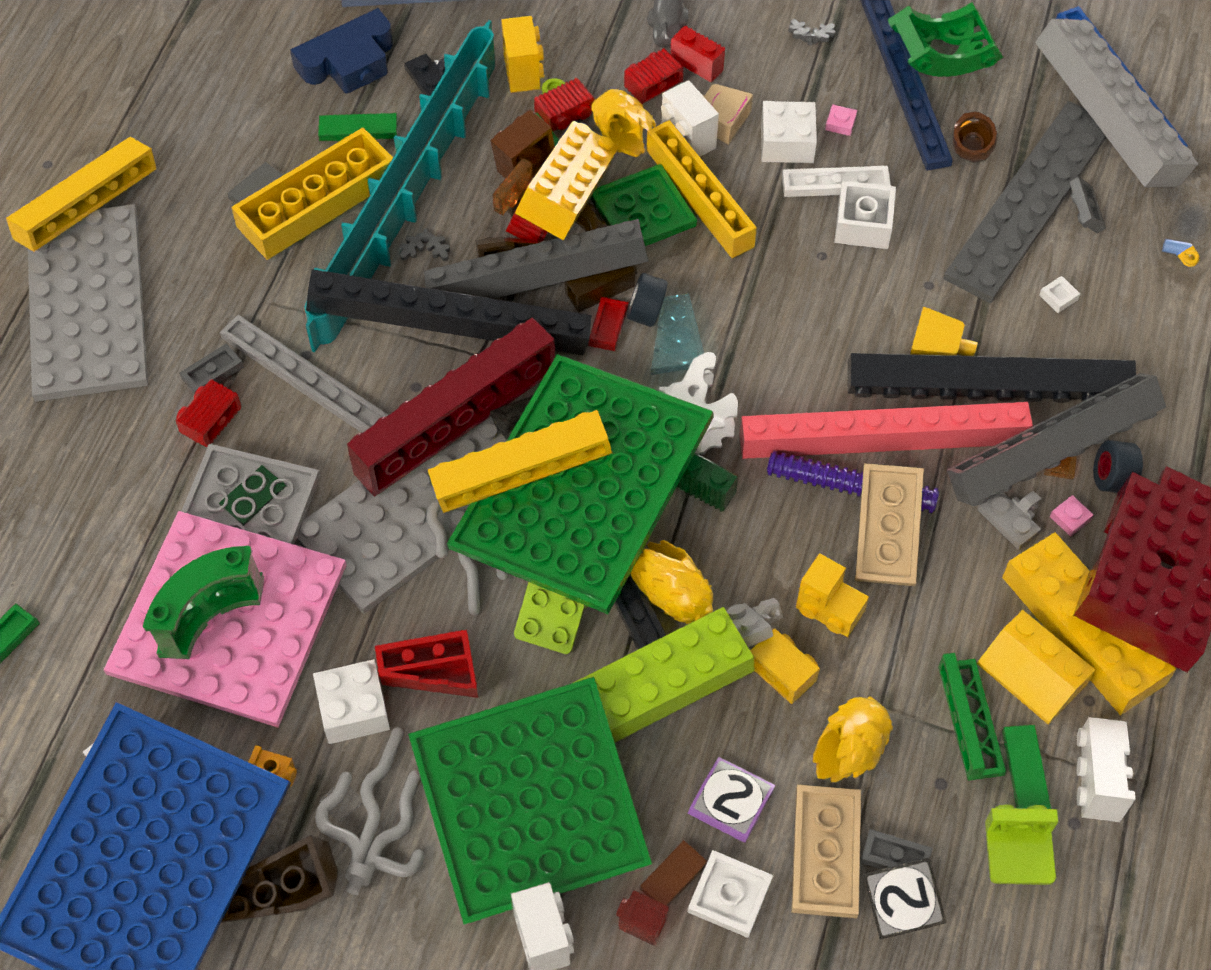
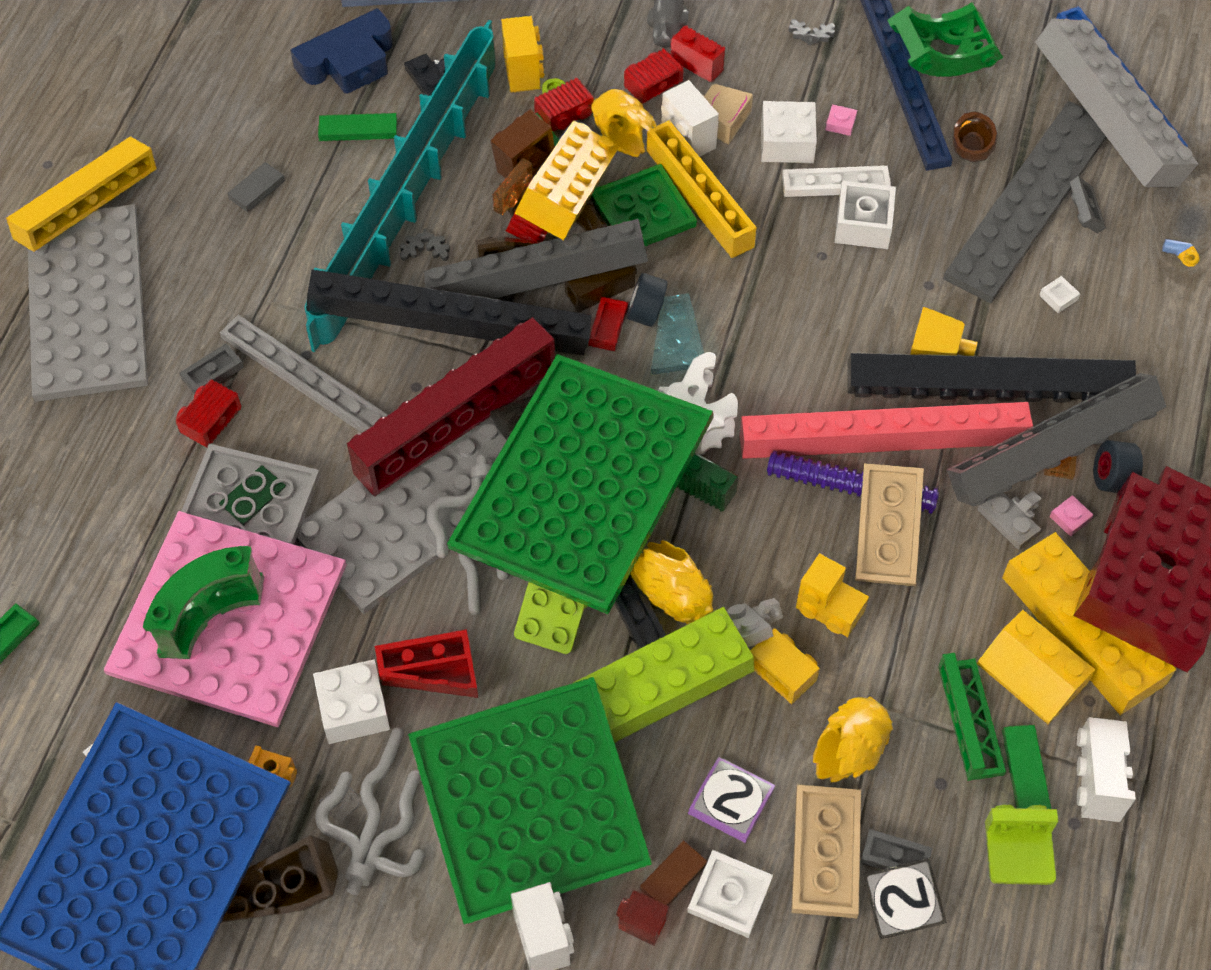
(311, 194): yellow brick -> none
(519, 461): yellow brick -> none

